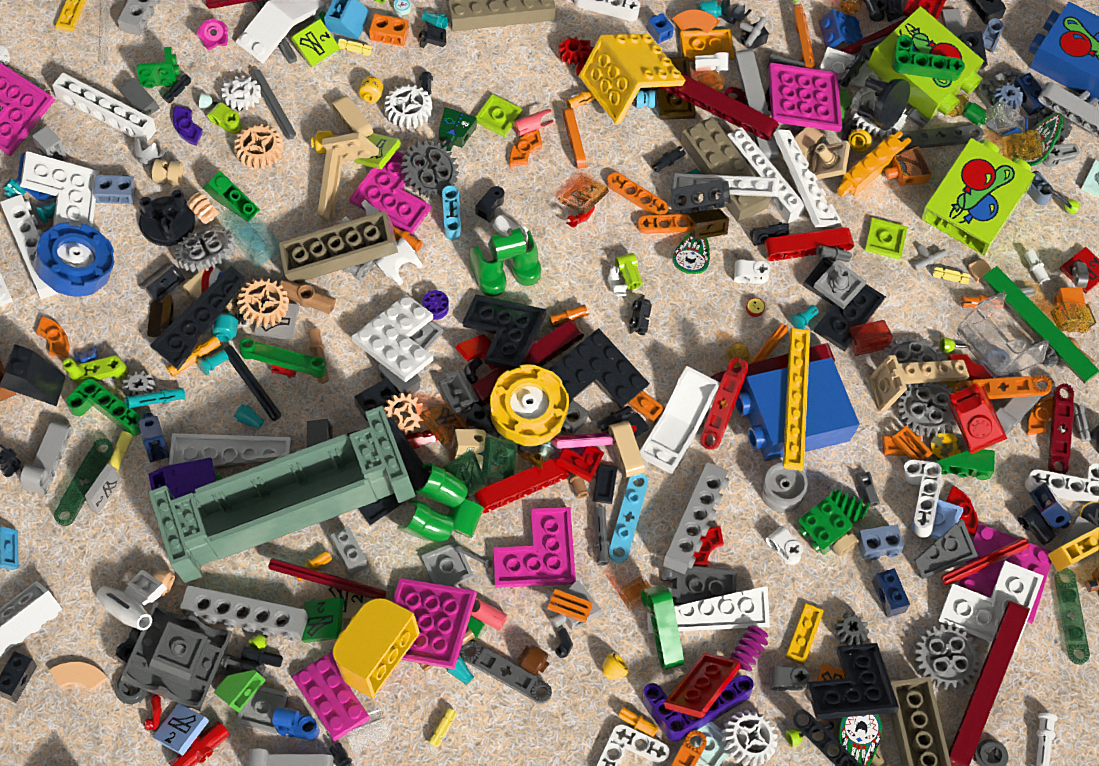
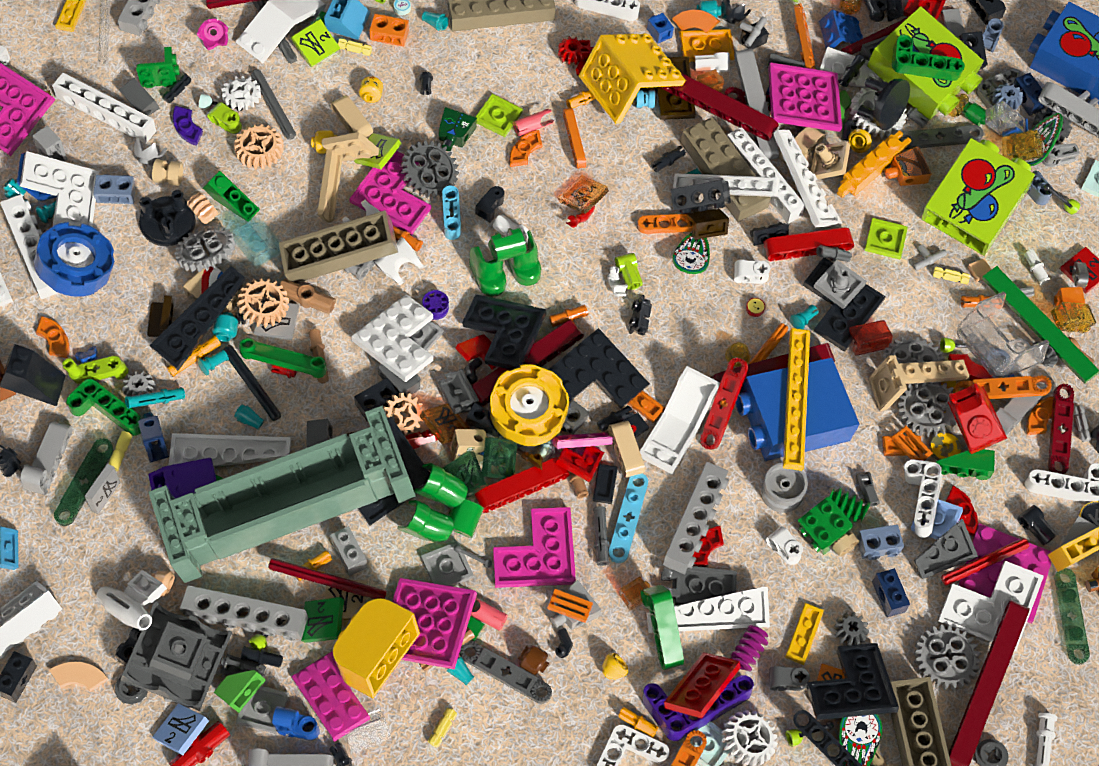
(153, 723): red arm -> none
(162, 281): black panel -> none
(404, 101): white gear -> none
(432, 35): black bracket -> none
(637, 195): orange beam -> none
(1054, 513): dark blue torso -> none

